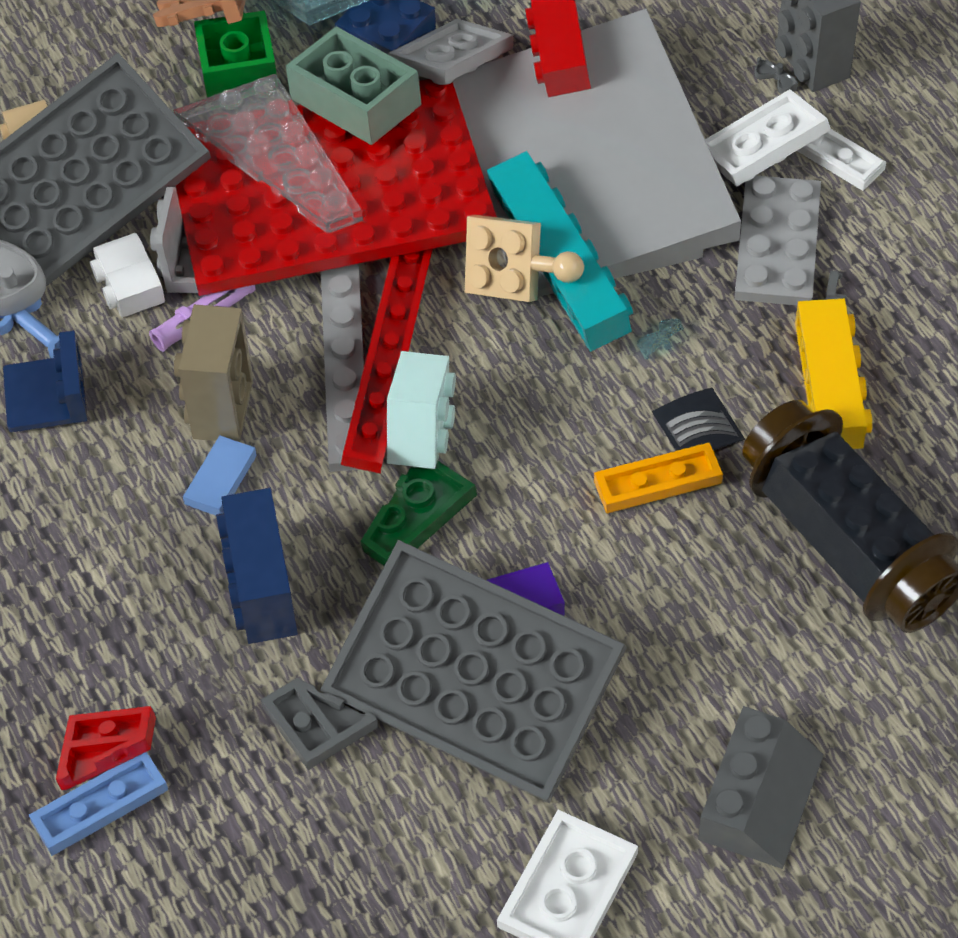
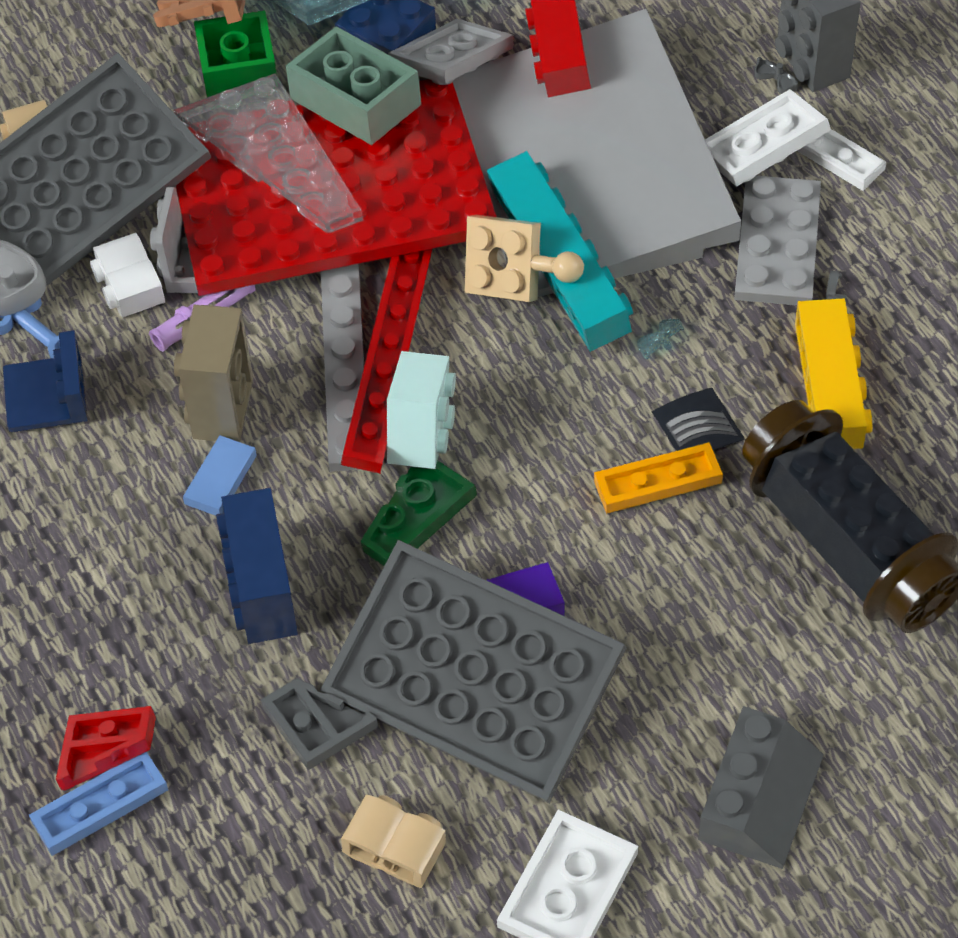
(394, 840): none -> tan brick

